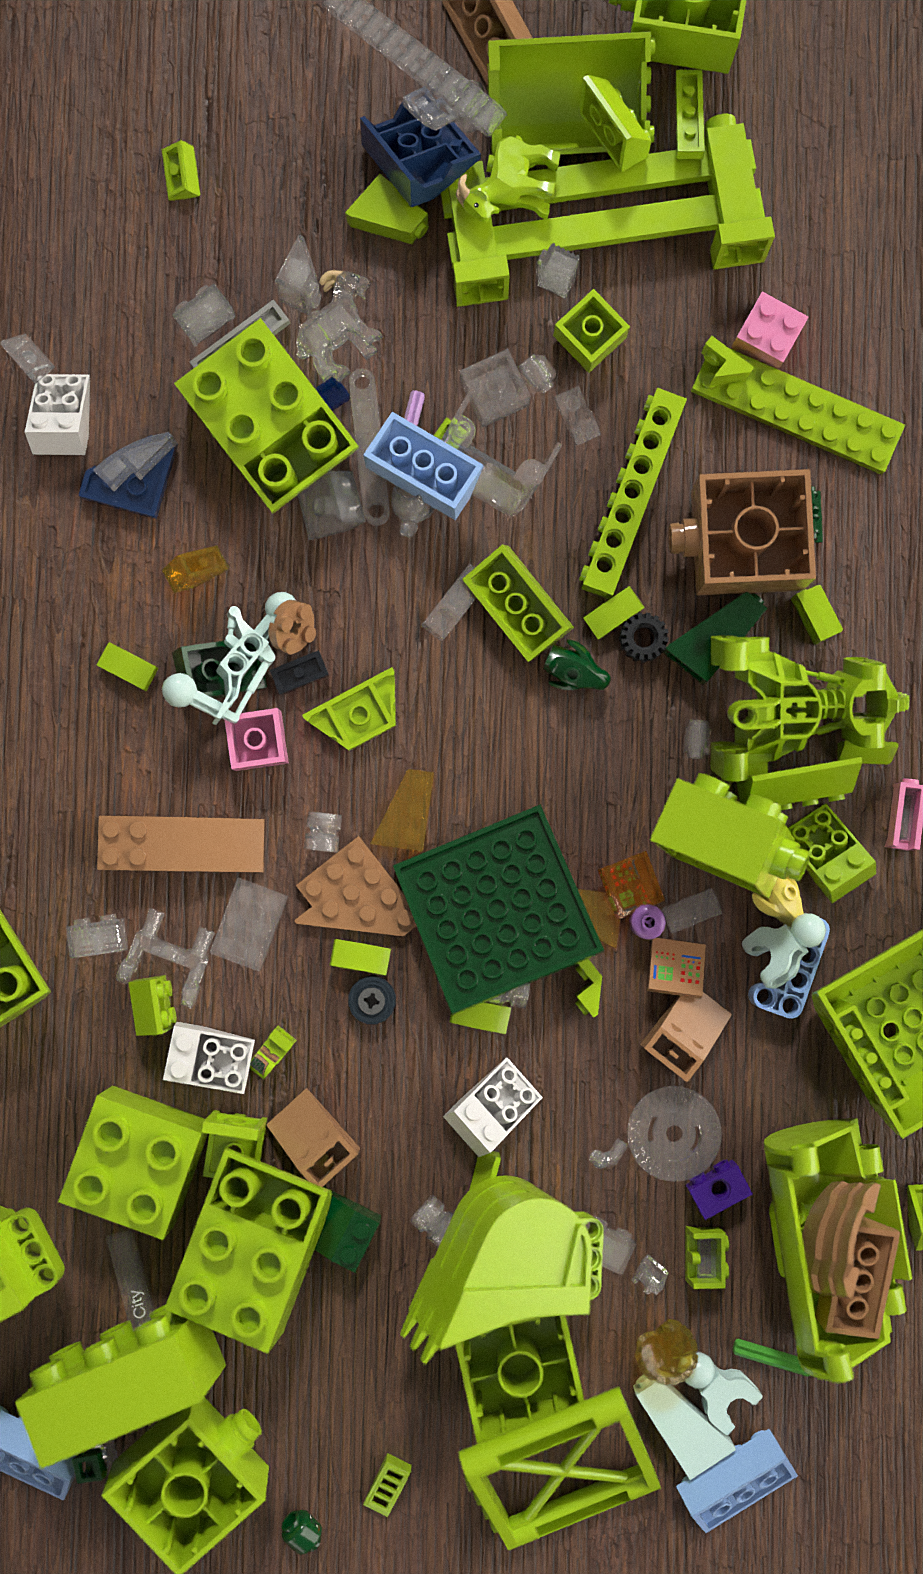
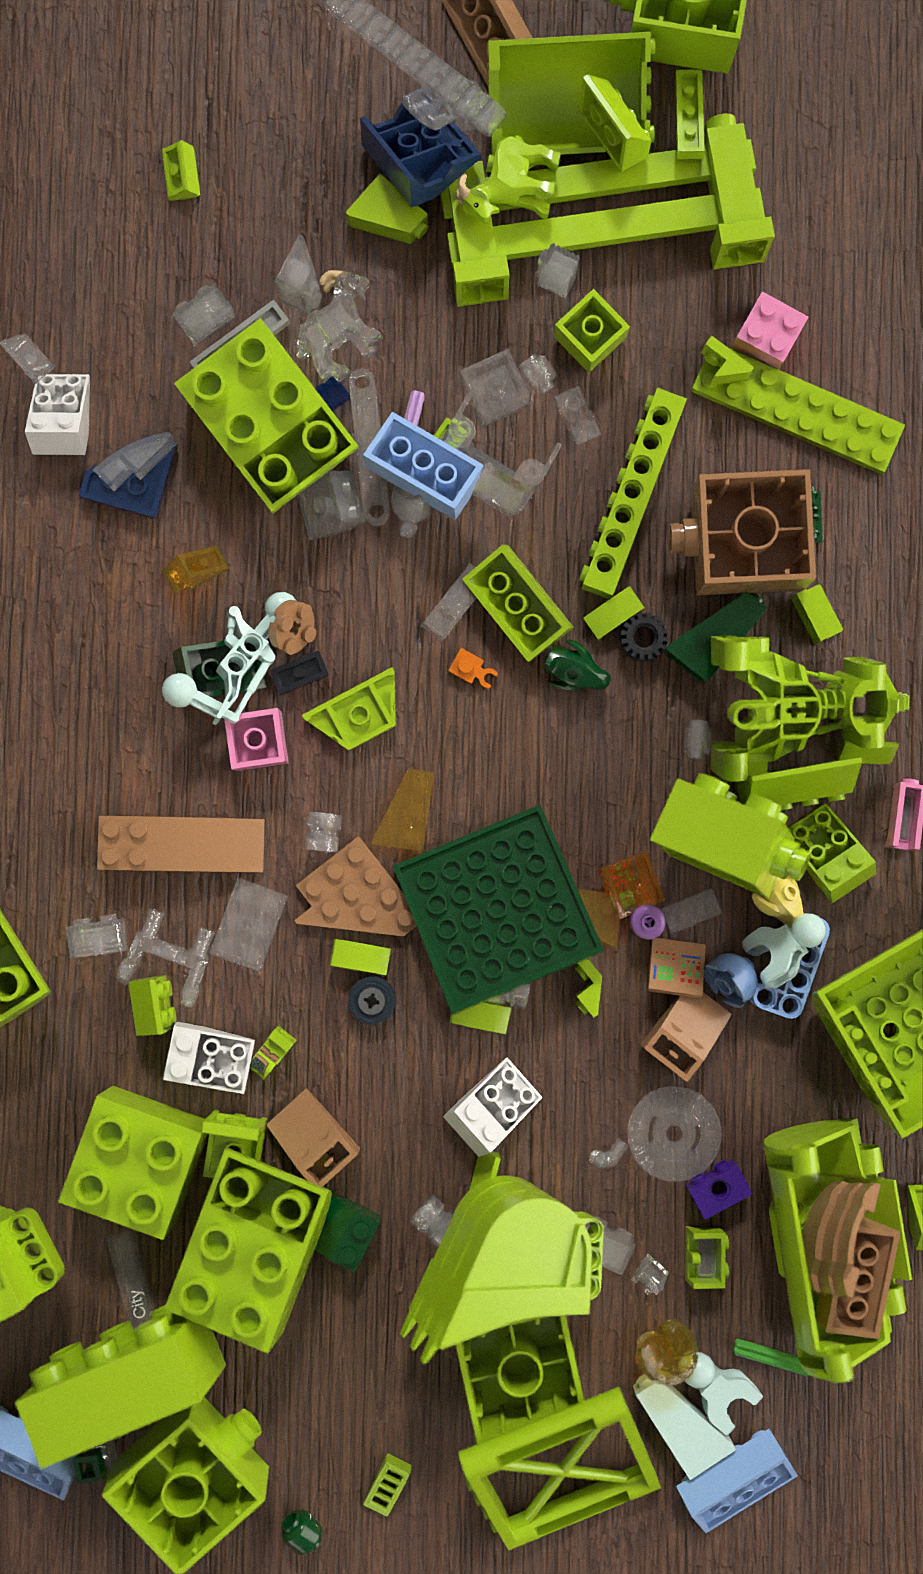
(127, 666): lime slope -> none
(468, 667): none -> orange plate
(732, 977): none -> medium blue cylinder

